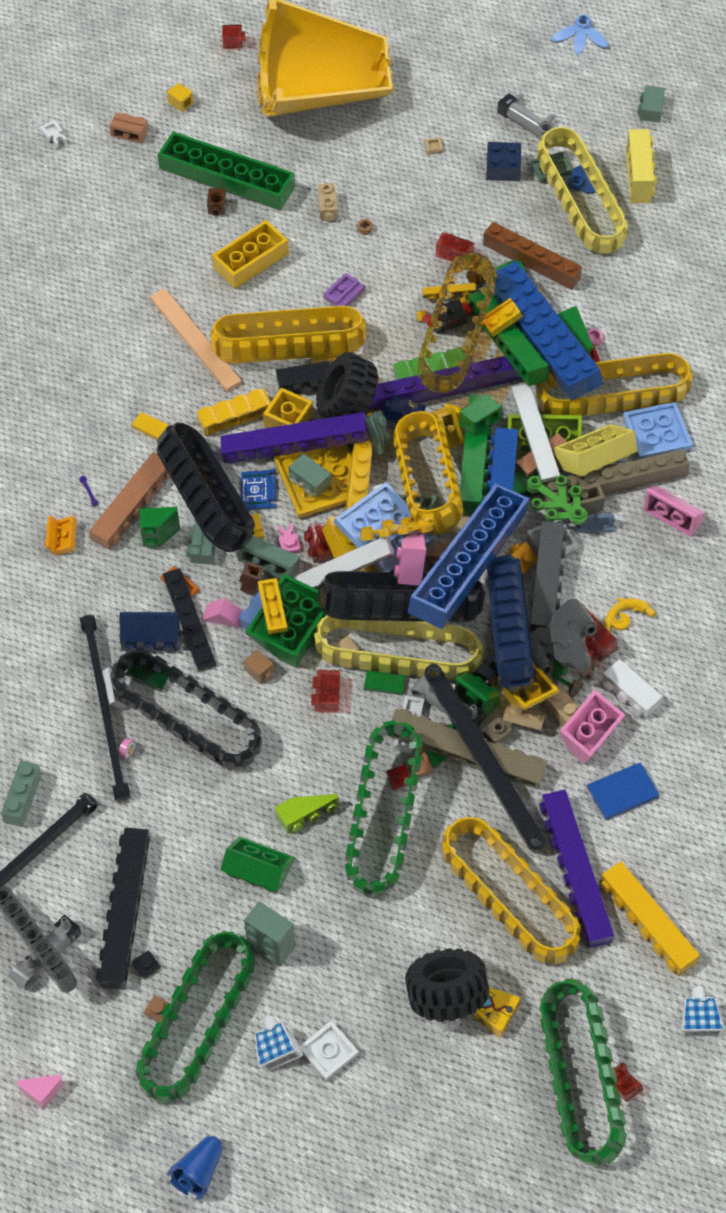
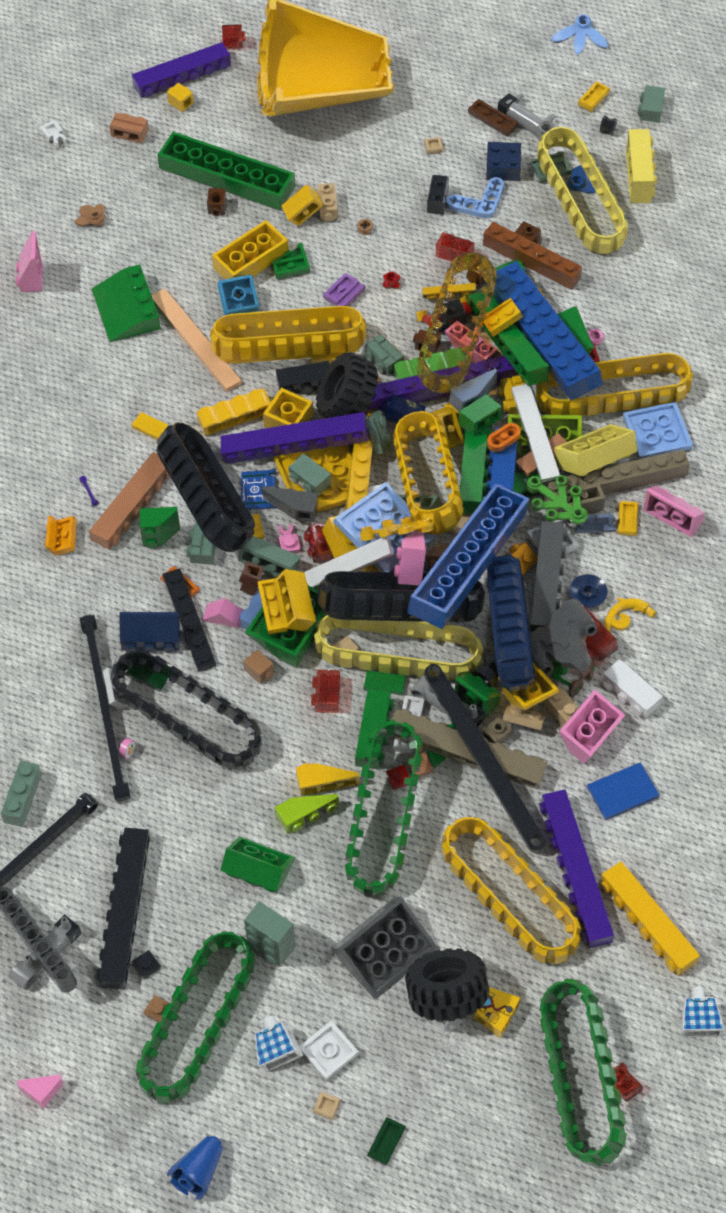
(30, 266): none -> bright pink slope
(91, 215): none -> medium nougat plate
(126, 304): none -> green slope
(181, 70): none -> dark purple brick
(244, 286): none -> dark azure brick
(291, 263): none -> green wing
(294, 503): none -> dark grey slope
(295, 600): none -> yellow brick
(302, 205): none -> yellow brick
(320, 778): none -> yellow slope
(326, 1106): none -> tan tile
(375, 712): none -> green brick
(382, 354): none -> sand green brick
(384, 946): none -> dark grey slope
(386, 1141): none -> dark green tile
(391, 276): none -> red plate
(419, 337): none -> reddish brown brick
(438, 194): none -> black brick
(458, 337): none -> bright pink slope
(472, 390): none -> sand blue slope
(480, 206): none -> light blue beam
(493, 117): none -> reddish brown plate
(502, 437): none -> orange plate
(504, 391): none -> yellow brick
(529, 232): none -> reddish brown brick
(590, 584): none -> dark blue dish
(593, 96): none -> yellow plate
(608, 125): none -> black wheel
(628, 518): none -> yellow tile

